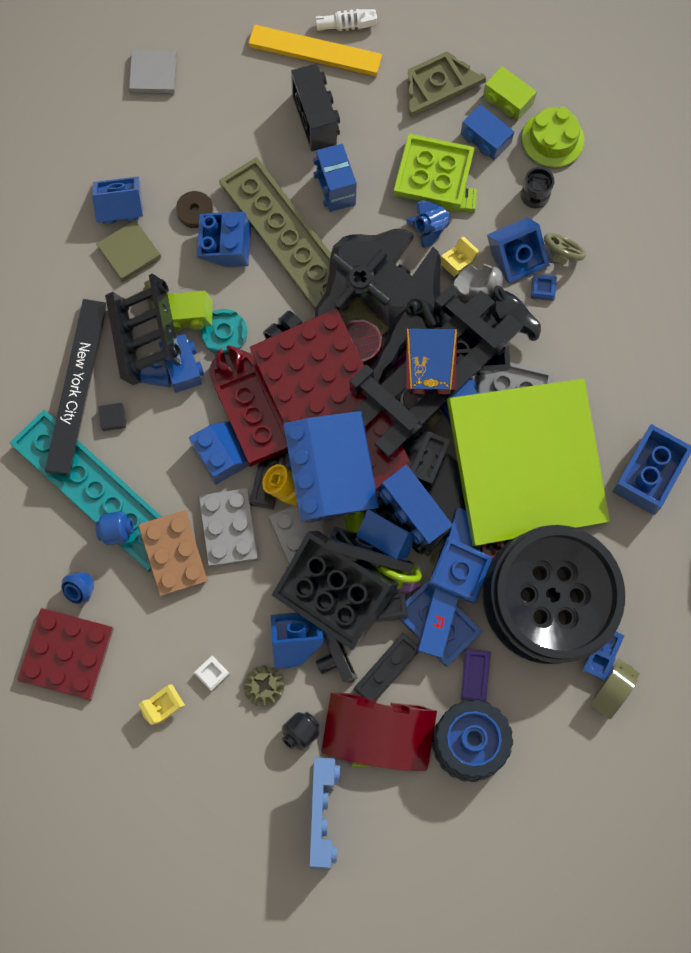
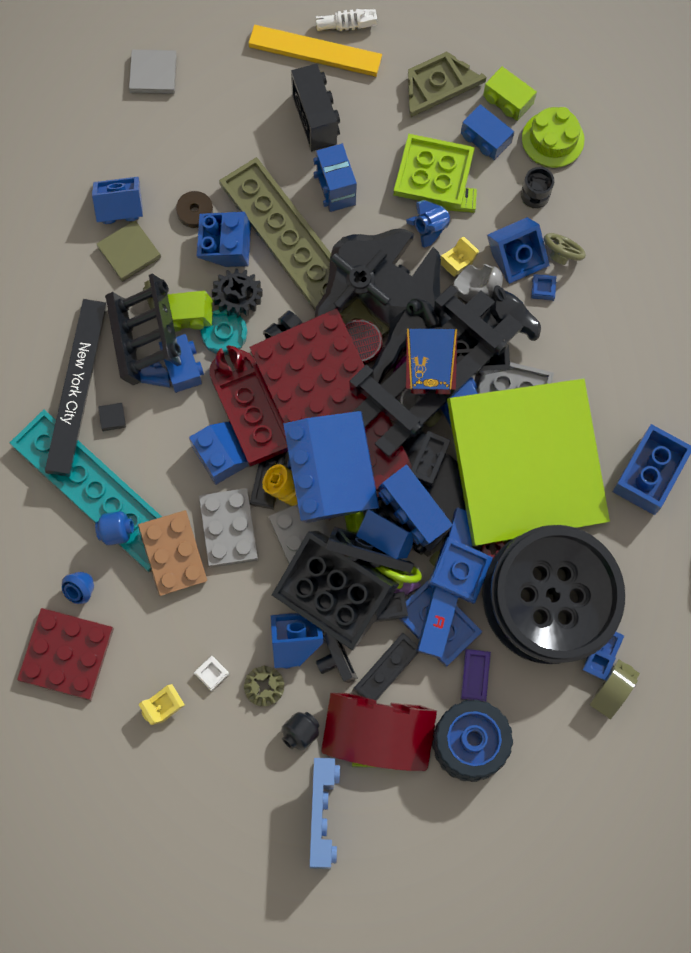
(237, 292): none -> black gear

